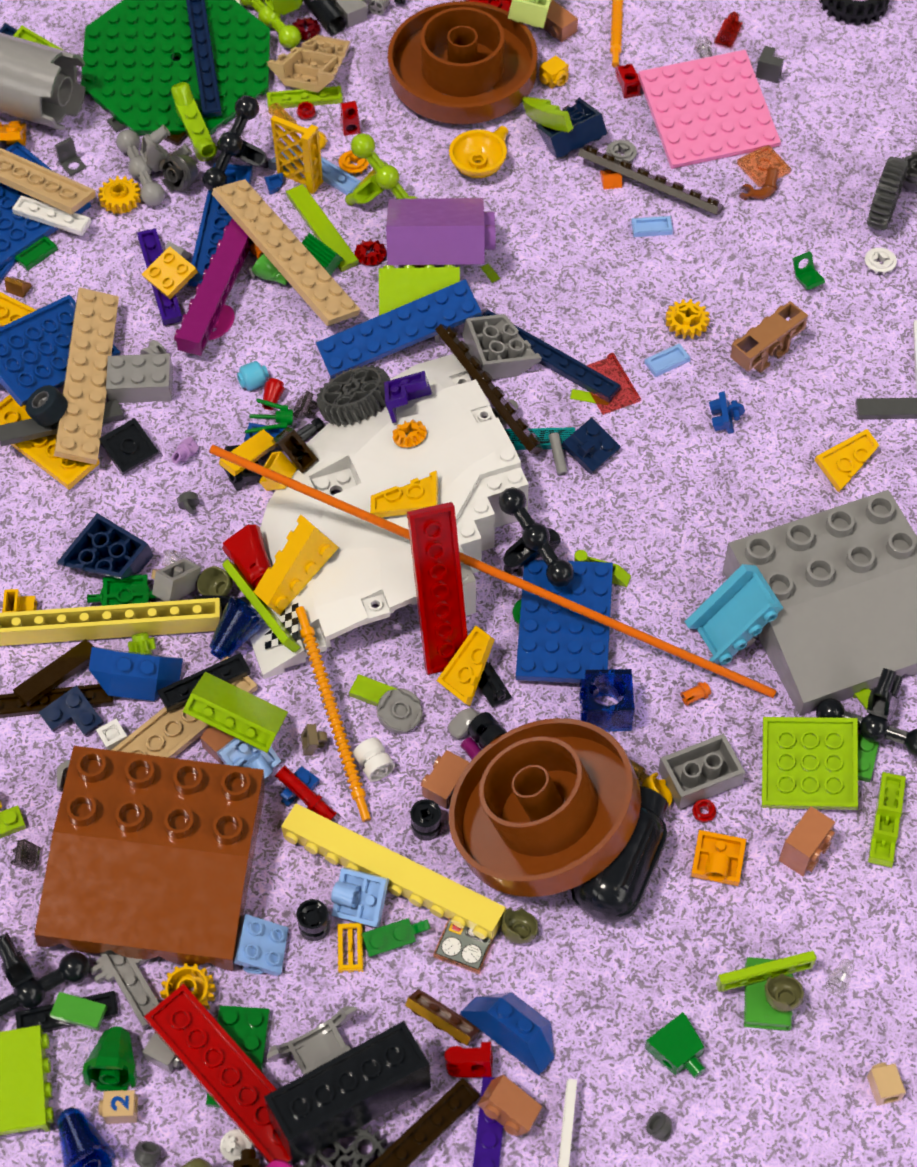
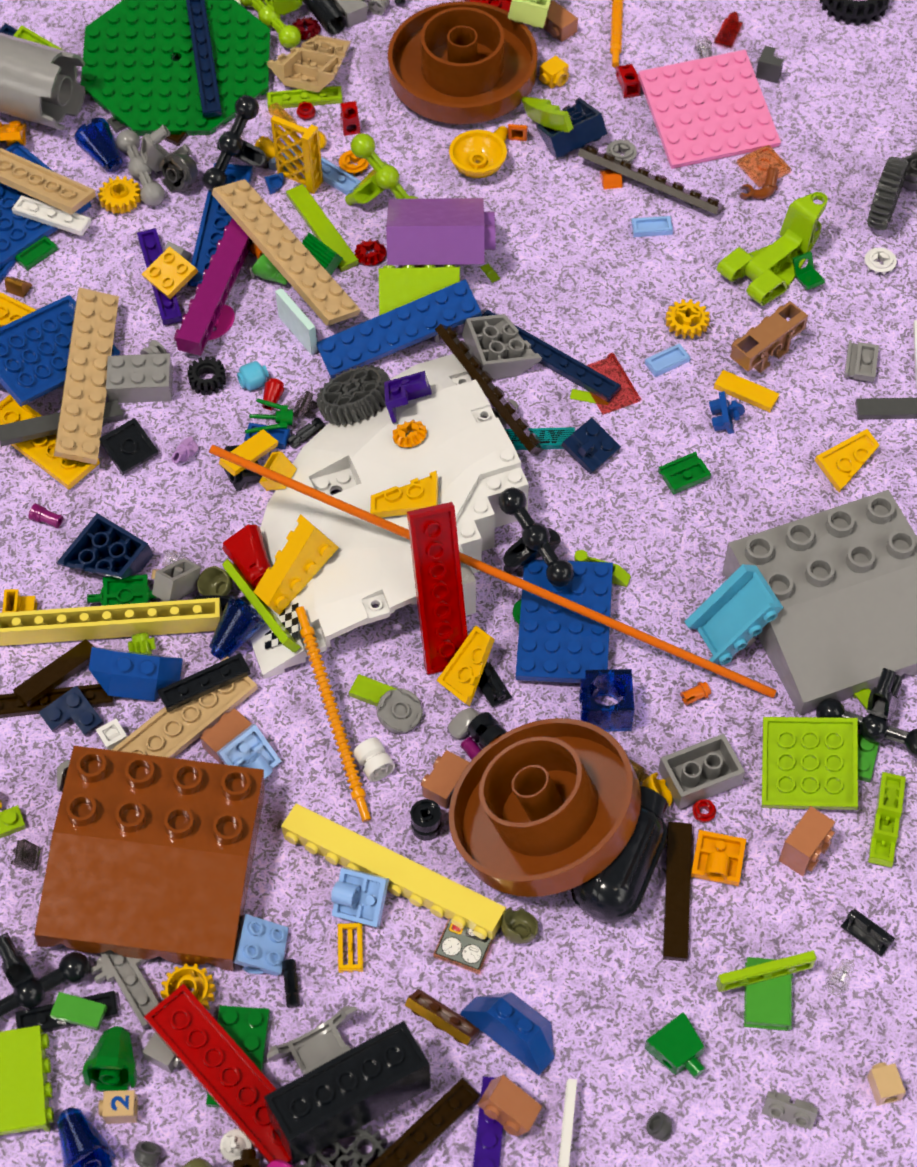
(41, 514): none -> magenta pin
(46, 405): black wheel -> none
(67, 154): dark grey bracket -> none
(99, 144): none -> clear blue cone
(188, 501): dark grey tile -> none
(193, 122): lime plate -> none
(206, 366): none -> black tyre
(235, 711): lime panel -> none
(266, 145): none -> yellow cone
(291, 983): none -> black axle
(292, 447): dark brown torso -> none
(296, 321): none -> light aqua tile
(304, 793): red pin -> none
(305, 776): blue plate -> none
(312, 739): dark tan tile -> none
(313, 920): black wheel -> none
(392, 936): green plate -> none
(469, 1061): red leg -> none
(517, 132): none -> orange slope
(558, 454): light grey piece -> none
(677, 892): none -> dark brown tile
(684, 473): none -> green plate
(746, 391): none -> yellow tile
(772, 265): none -> lime piece
(784, 993): olive hair -> none
(800, 1113): none -> light grey hinge
(861, 361): none -> light grey plate
(867, 932): none -> black hinge

